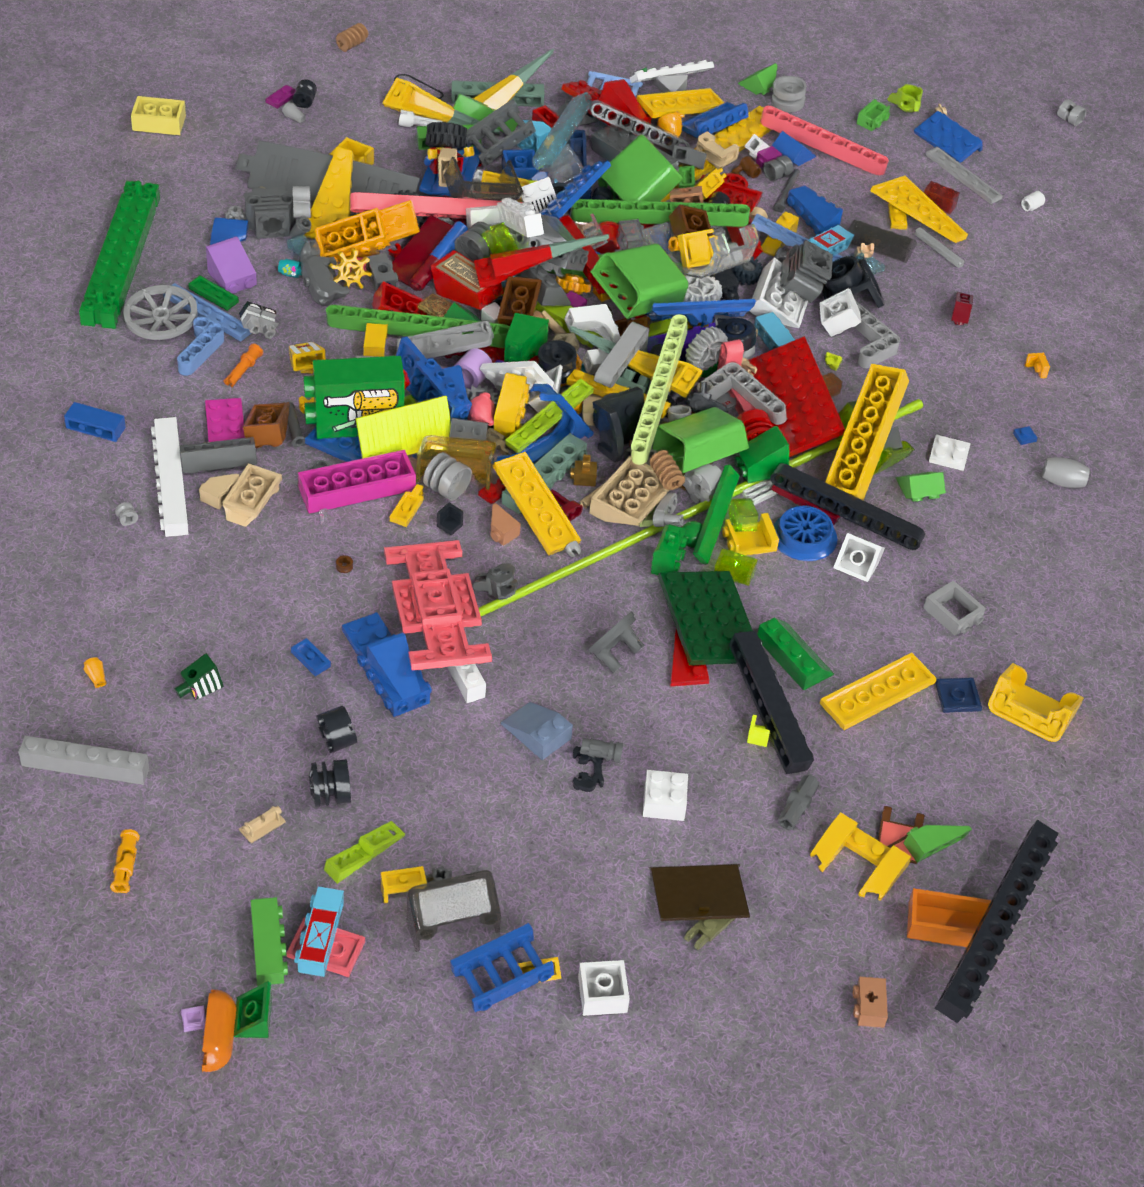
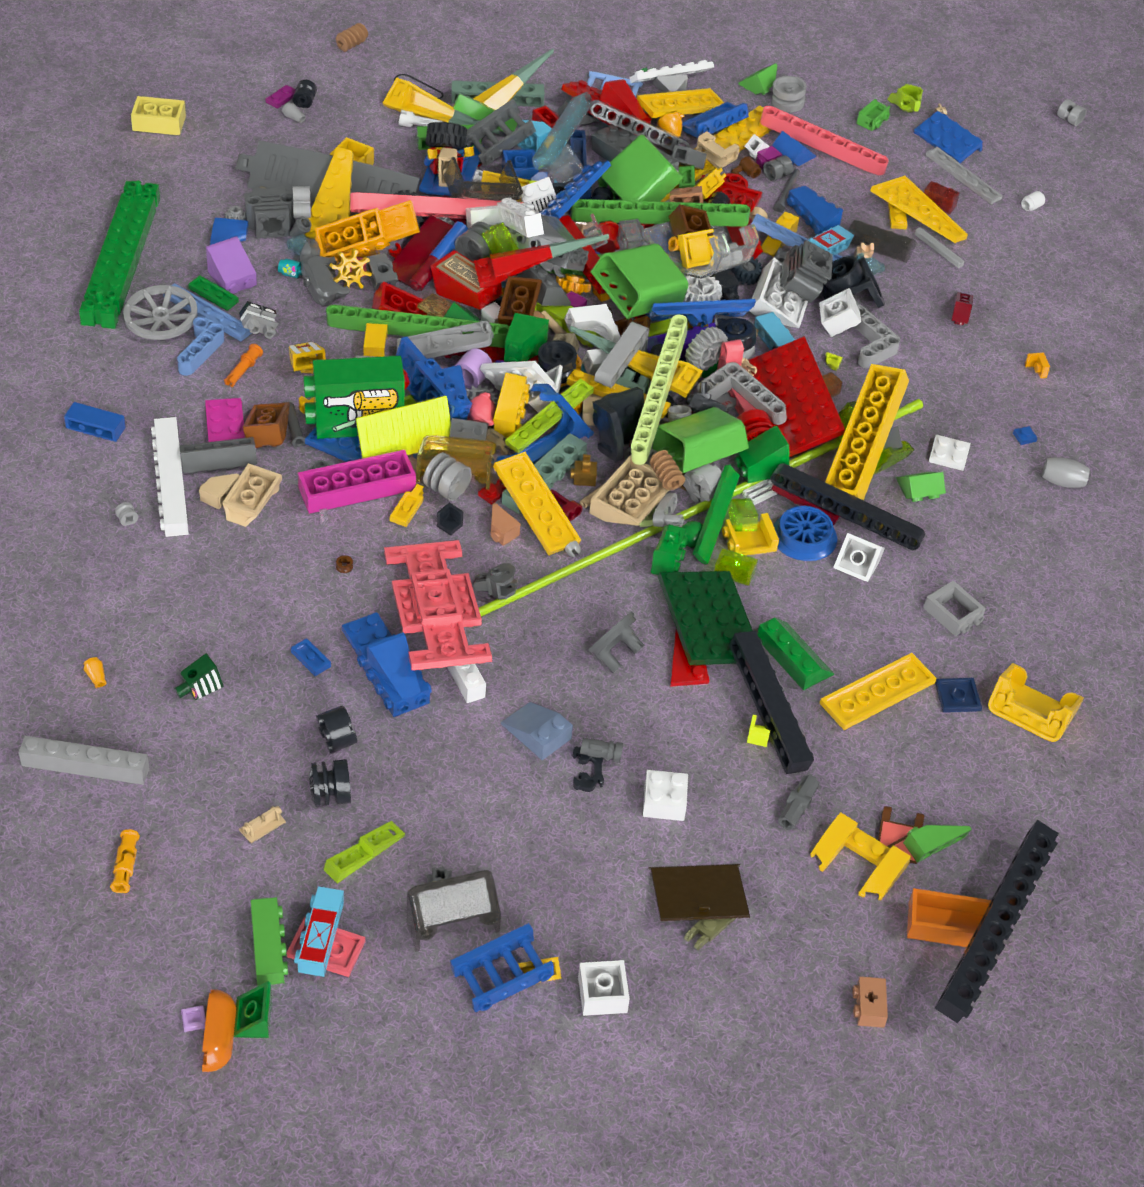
(401, 880): yellow panel -> none

